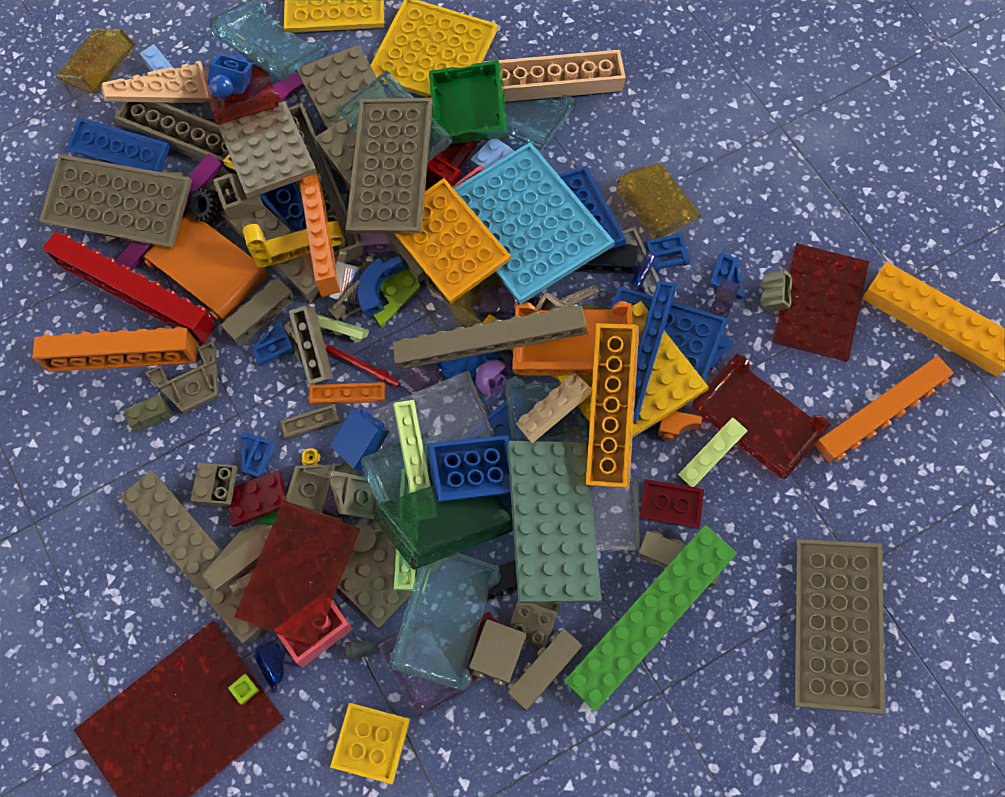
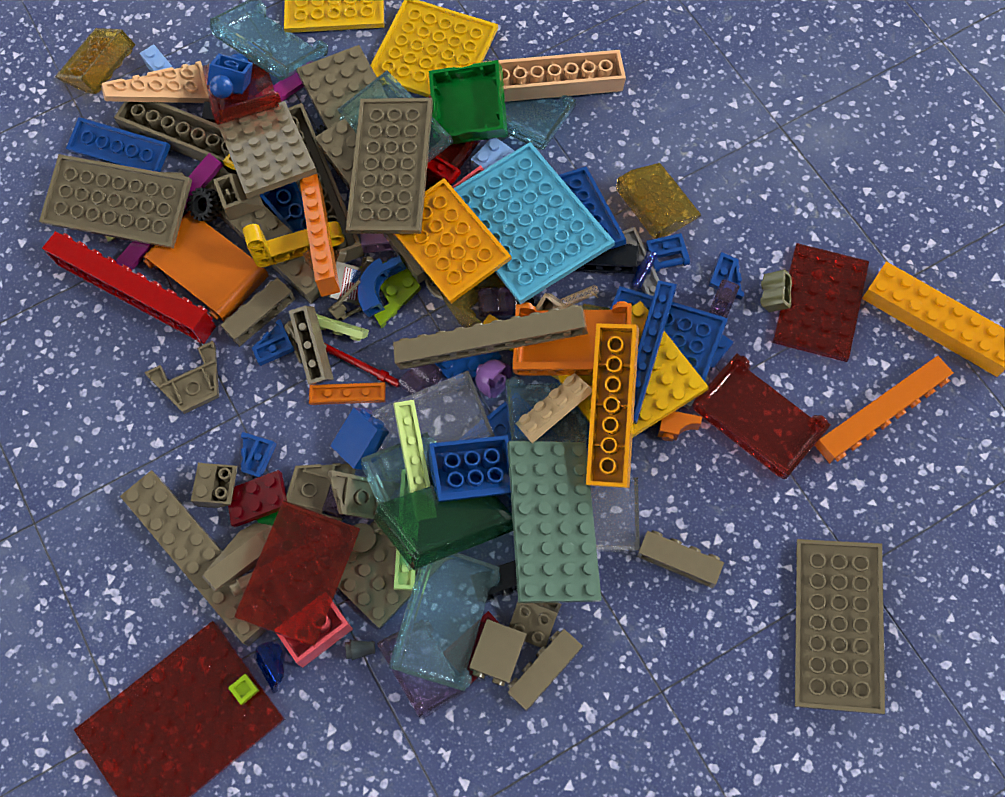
(115, 349): orange brick -> none
(148, 413): olive brick -> none
(310, 421): dark tan tile -> none
(310, 452): yellow plate -> none
(370, 743): yellow plate -> none
(650, 617): bright green brick -> none
(671, 504): dark red plate -> none
(712, 452): yellowish green plate -> none

